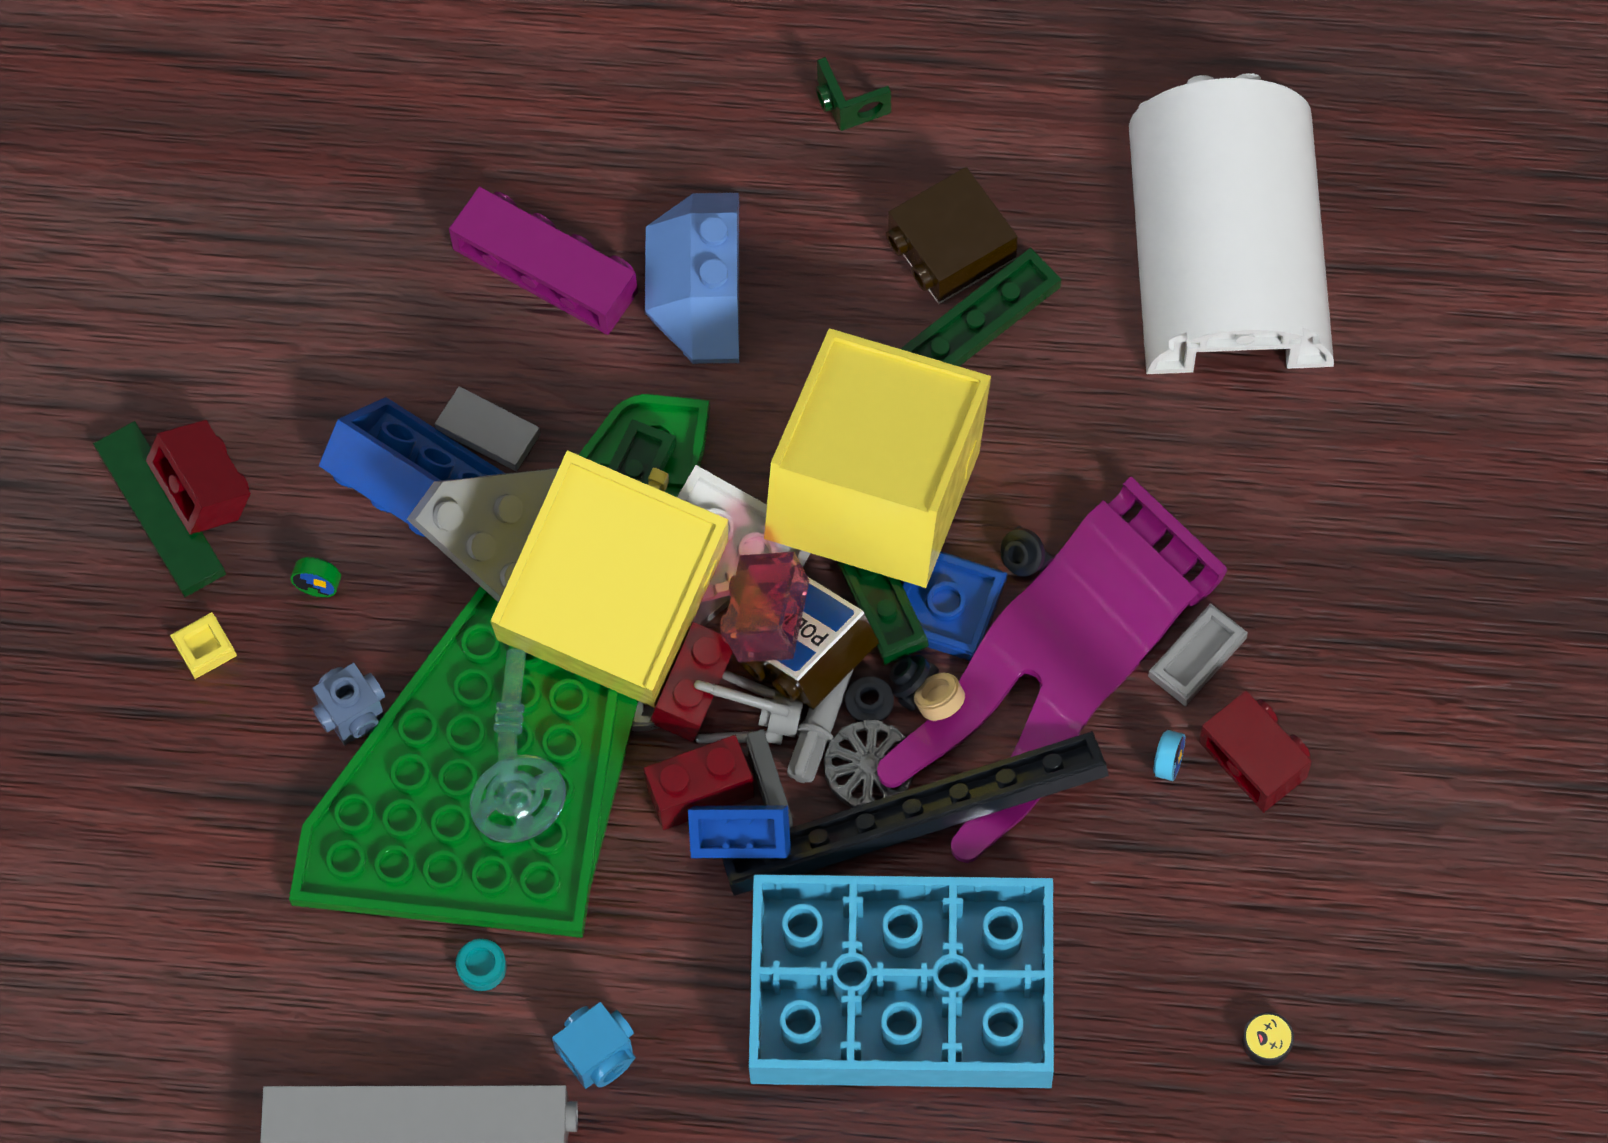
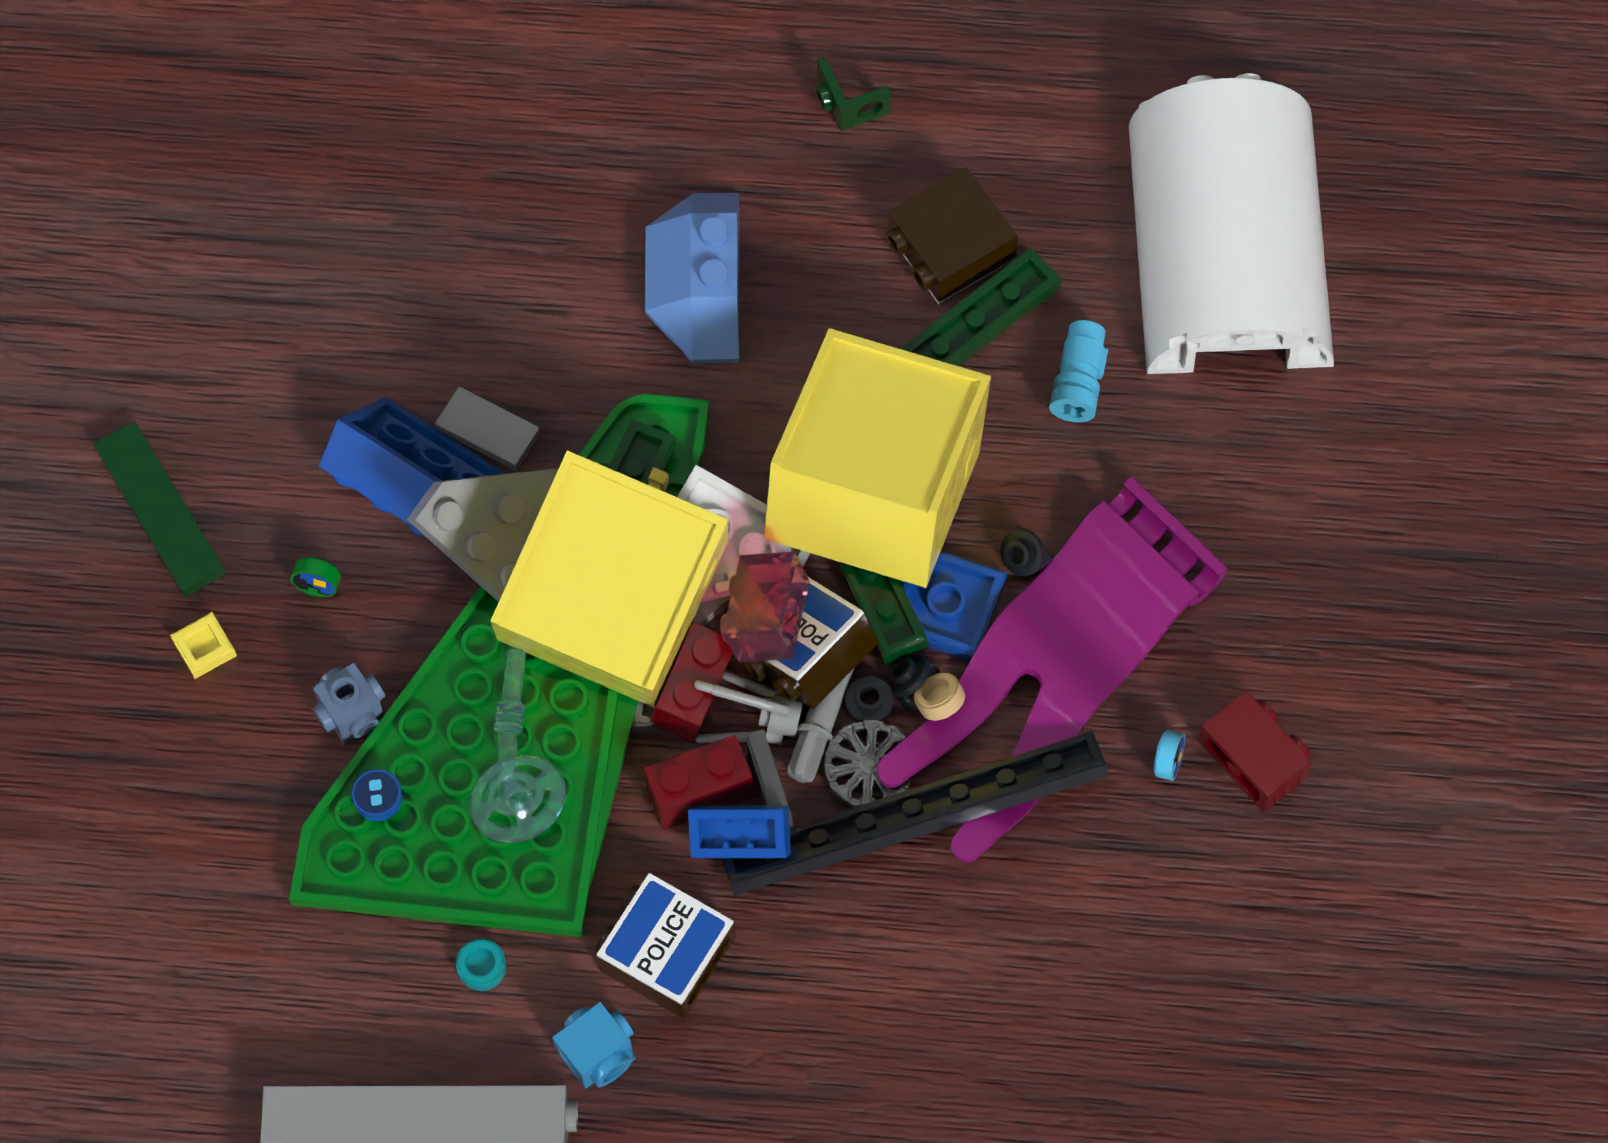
(198, 476): dark red brick -> none
(377, 795): none -> tile
(544, 259): magenta brick -> none
(665, 945): none -> piece
(902, 981): medium azure brick -> none
(1081, 364): none -> medium azure axle
(1197, 654): light grey tile -> none
(1268, 1038): light yellow tile -> none

